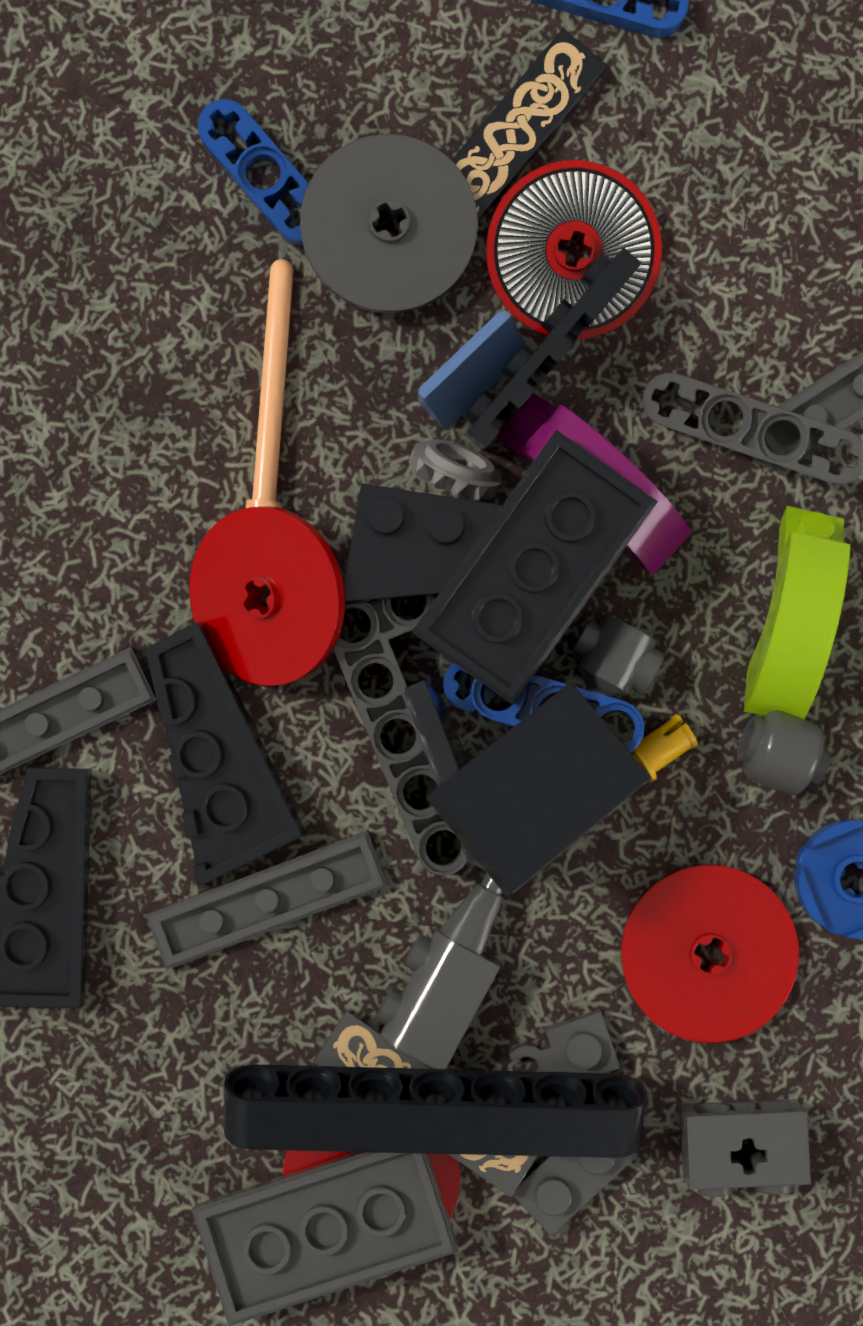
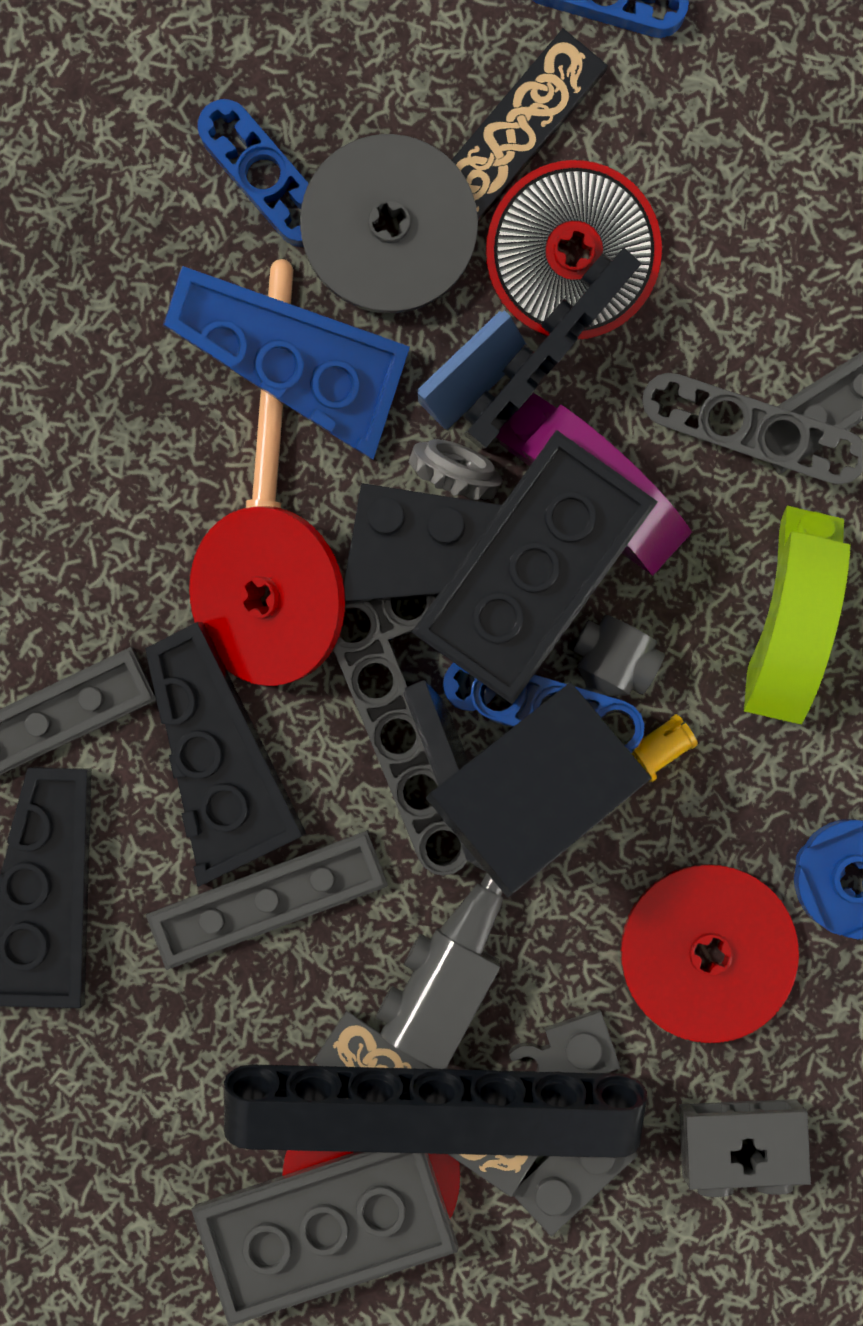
(303, 359): none -> blue wing
(783, 752): dark grey head -> none

